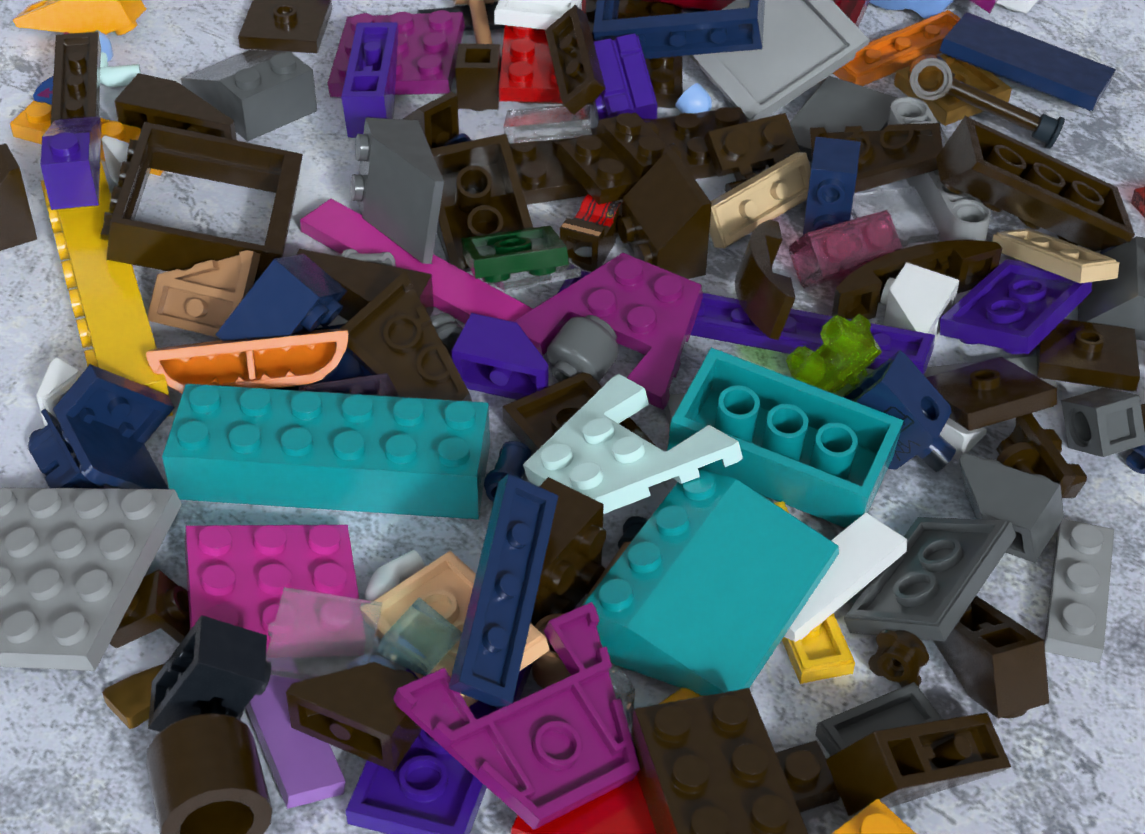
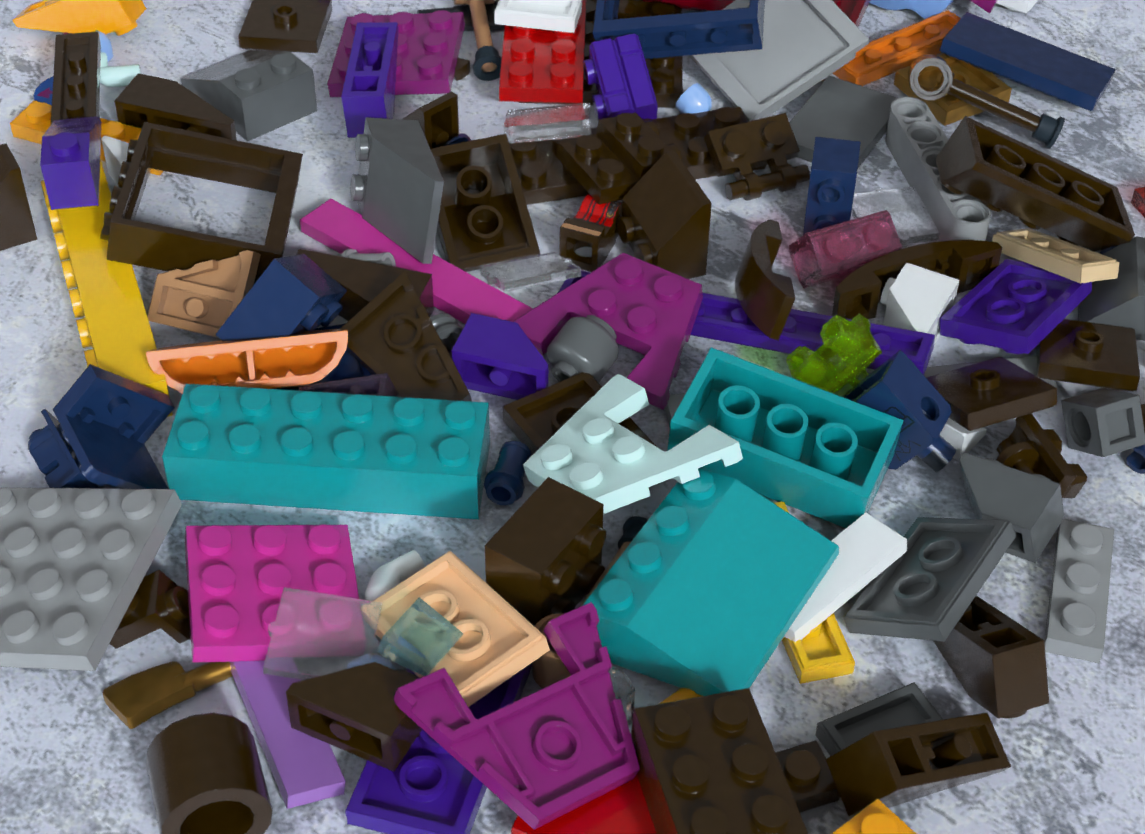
(55, 385): white slope -> none
(210, 672): black brick -> none
(478, 76): dark brown brick -> none
(500, 254): dark green plate -> none
(504, 592): dark blue plate -> none
(575, 60): dark brown plate -> none
(759, 200): tan tile -> none
(890, 154): dark brown wing -> none
(899, 657): dark brown plate -> none

